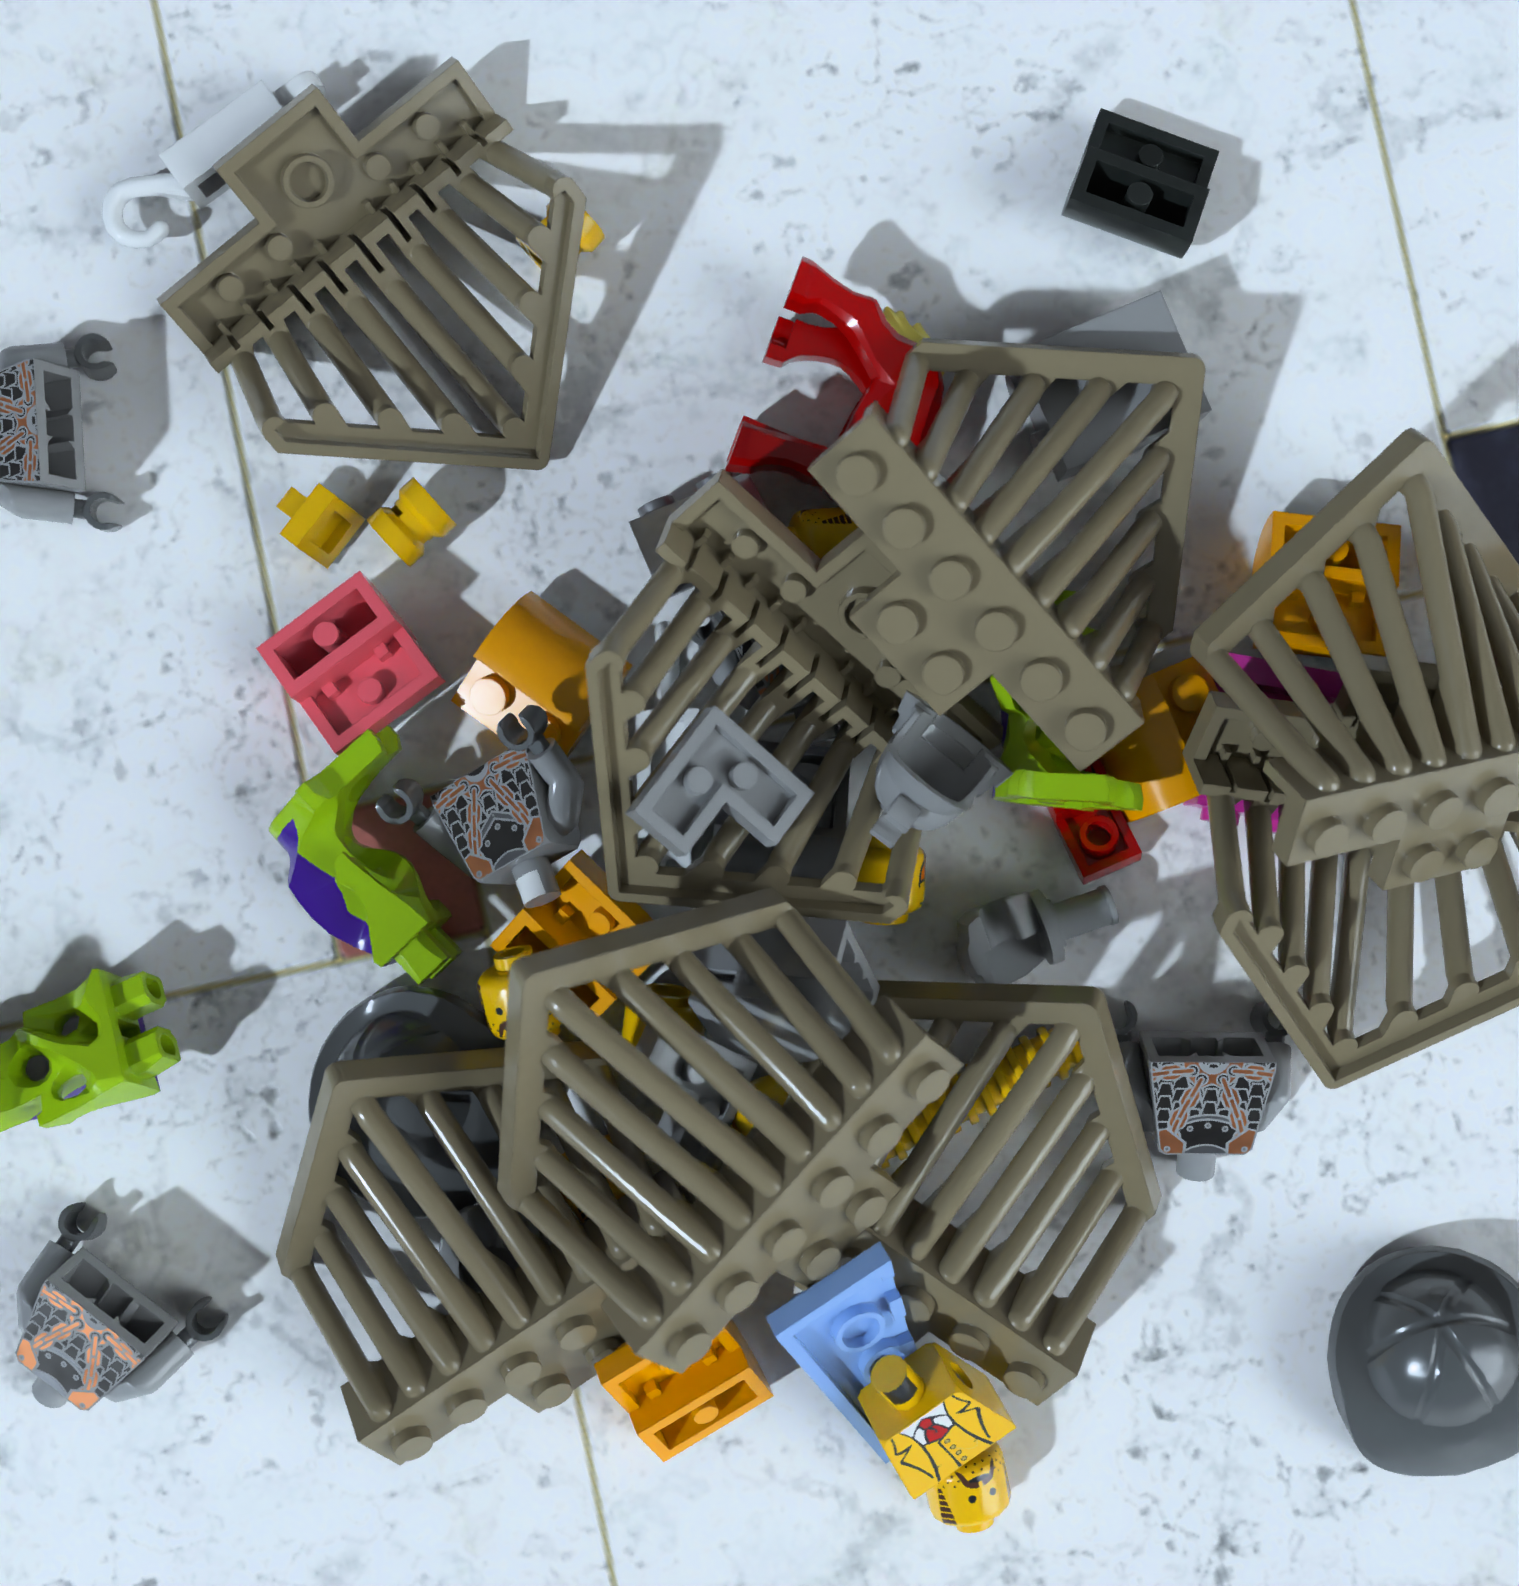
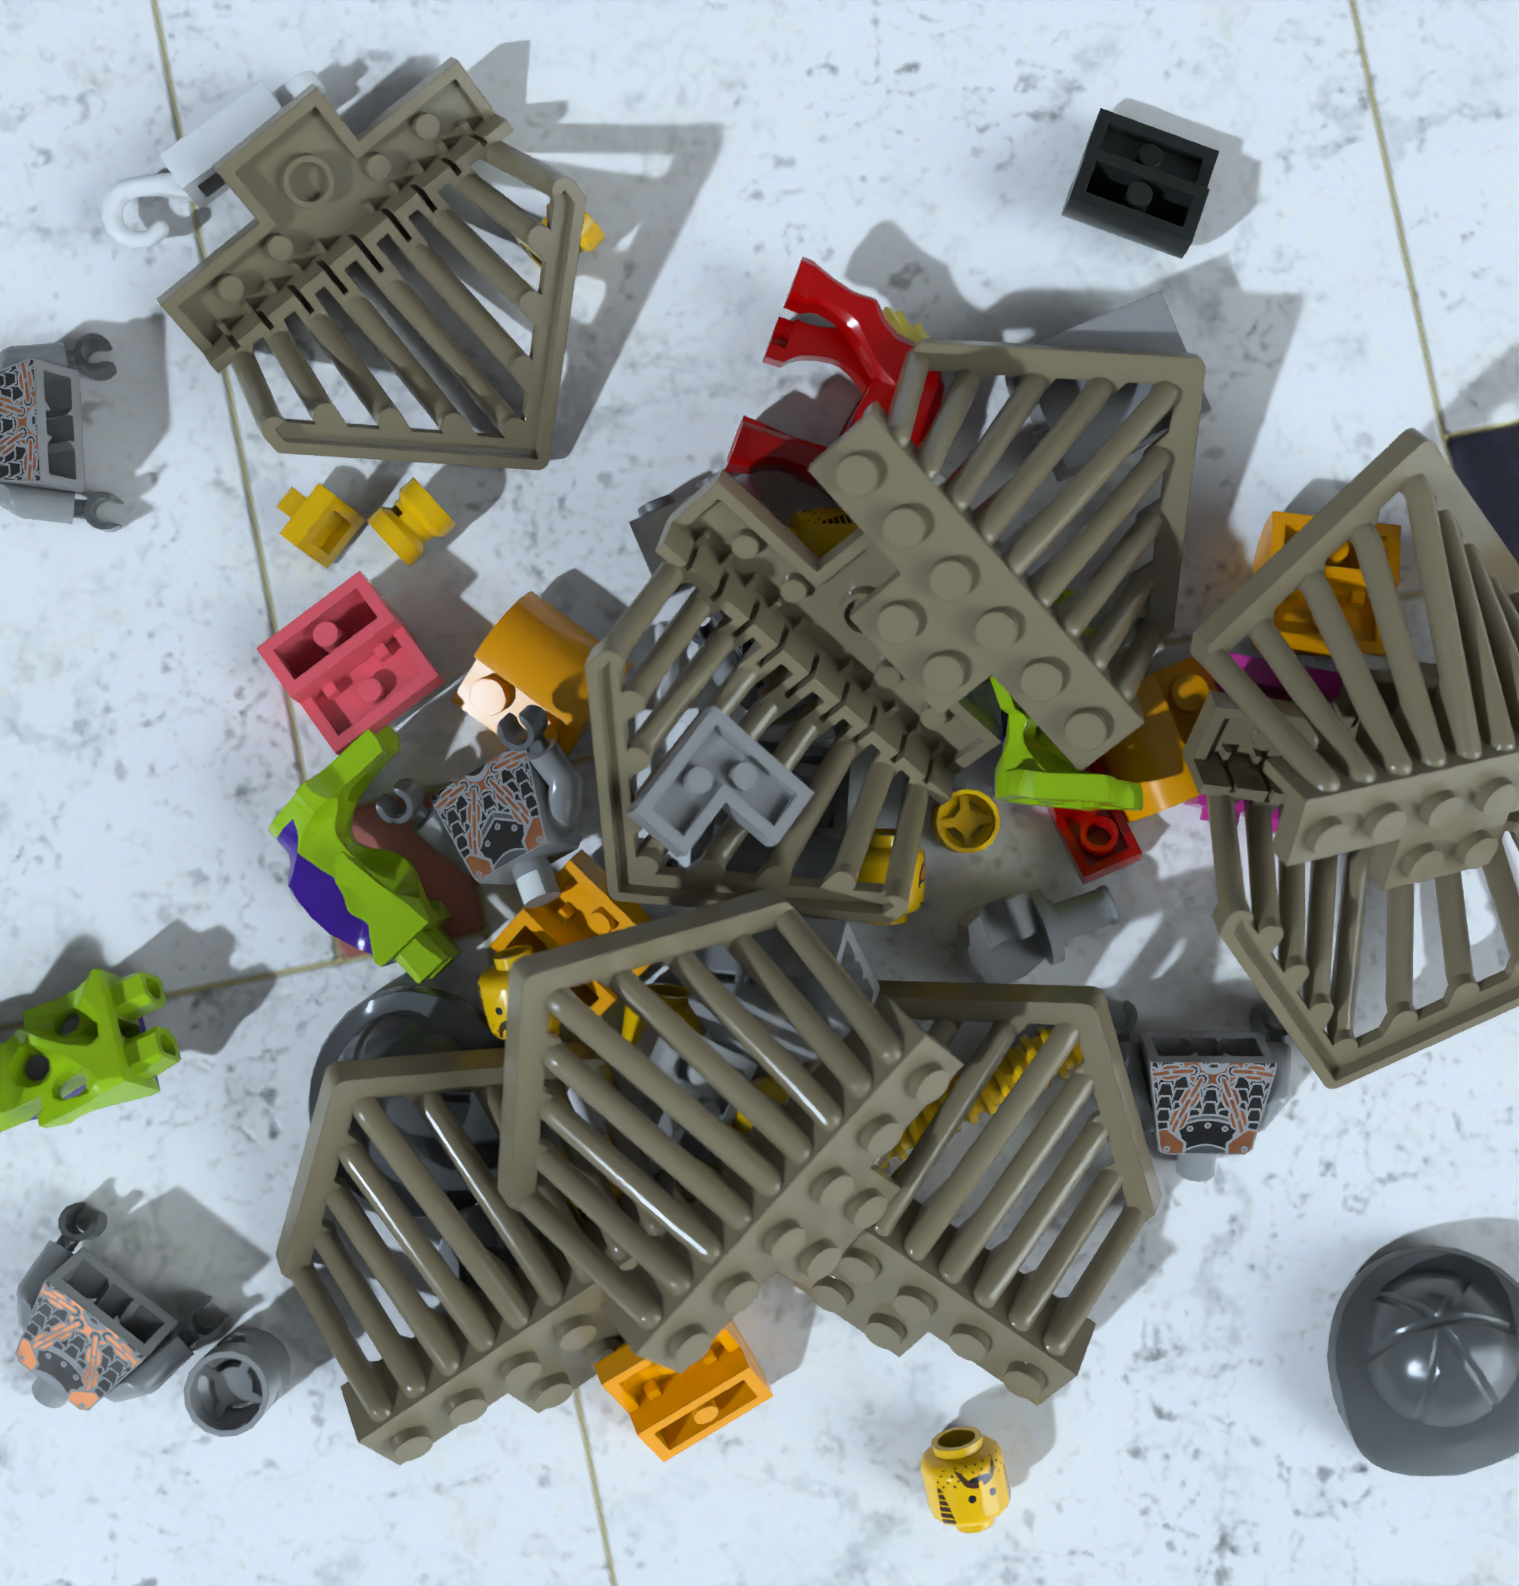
(237, 1382): none -> light grey wheel
(844, 1329): light blue wing -> none
(930, 772): light grey helmet -> none
(932, 1414): yellow torso -> none
(976, 821): none -> yellow wheel

